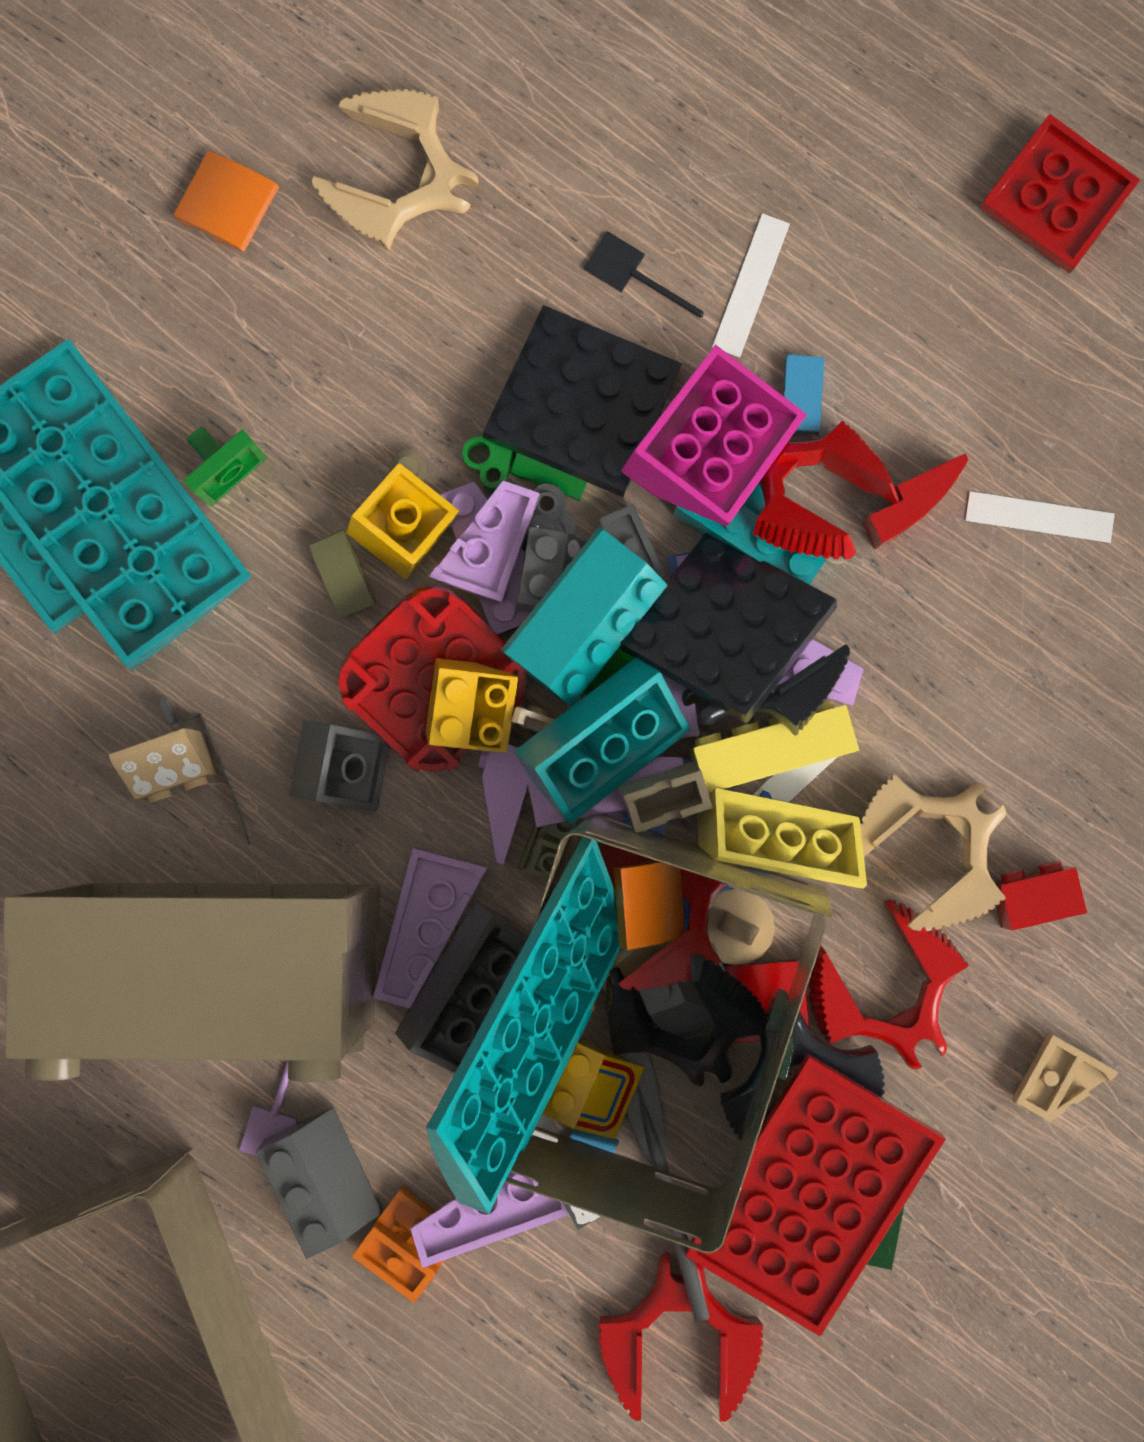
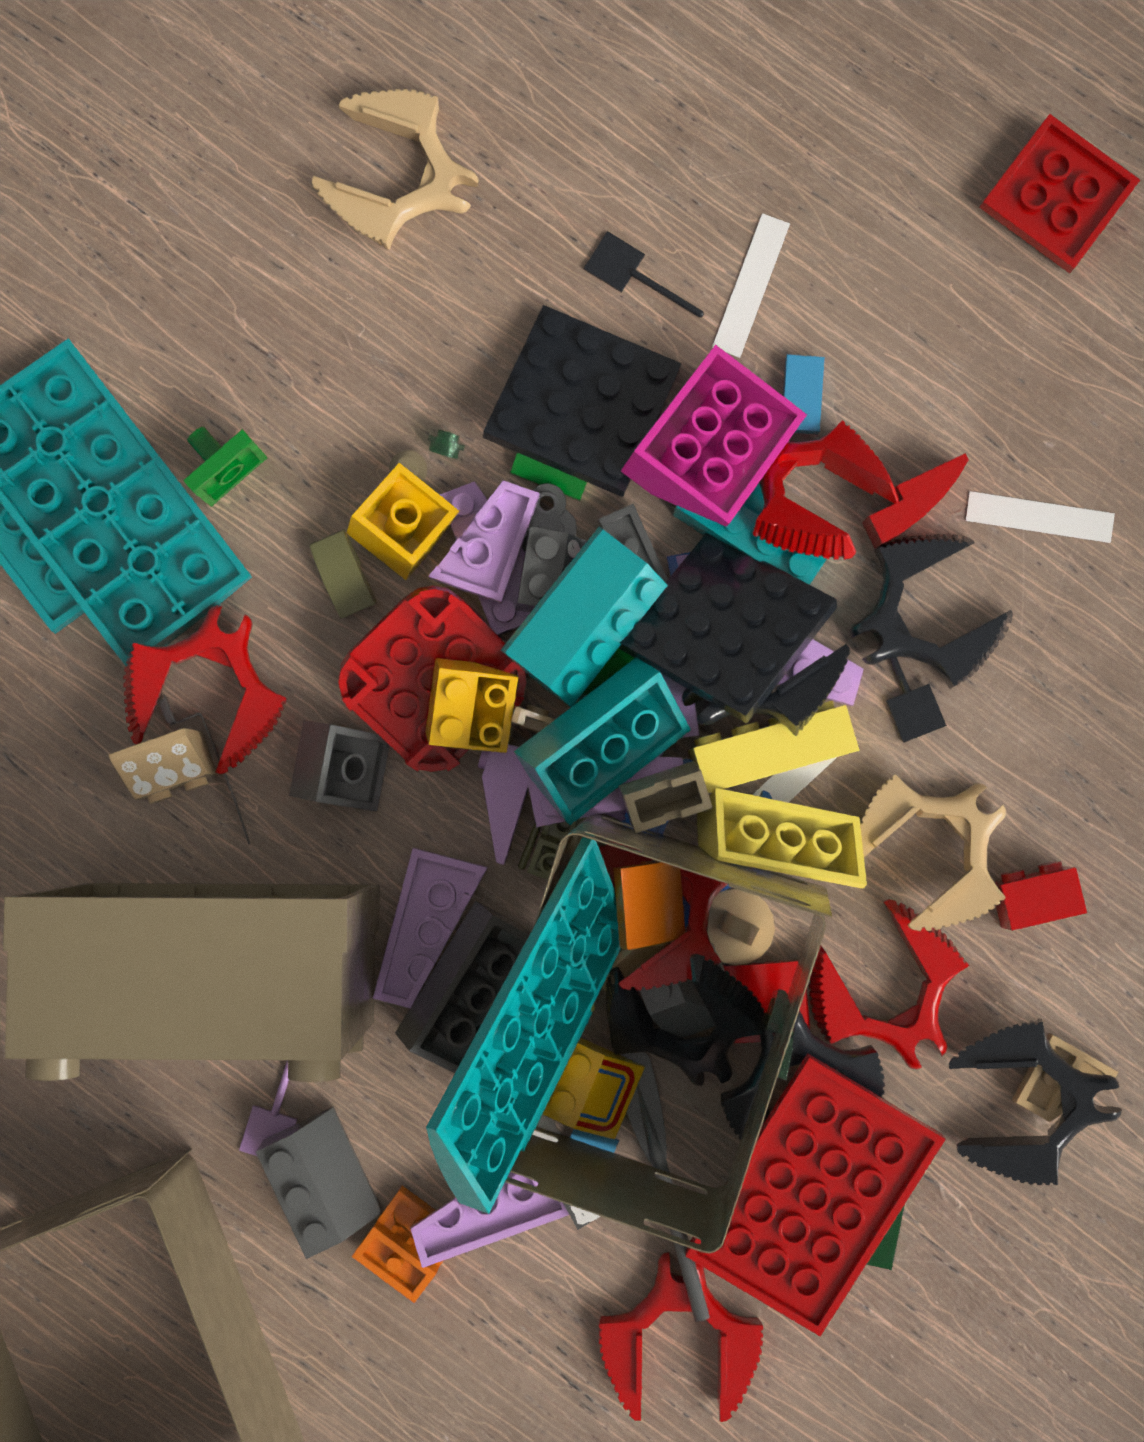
(151, 665): none -> red piece
(226, 201): orange slope -> none
(445, 444): none -> clear green plate
(499, 461): green piece -> none
(915, 710): none -> black piece
(953, 660): none -> black piece
(1034, 1157): none -> black piece

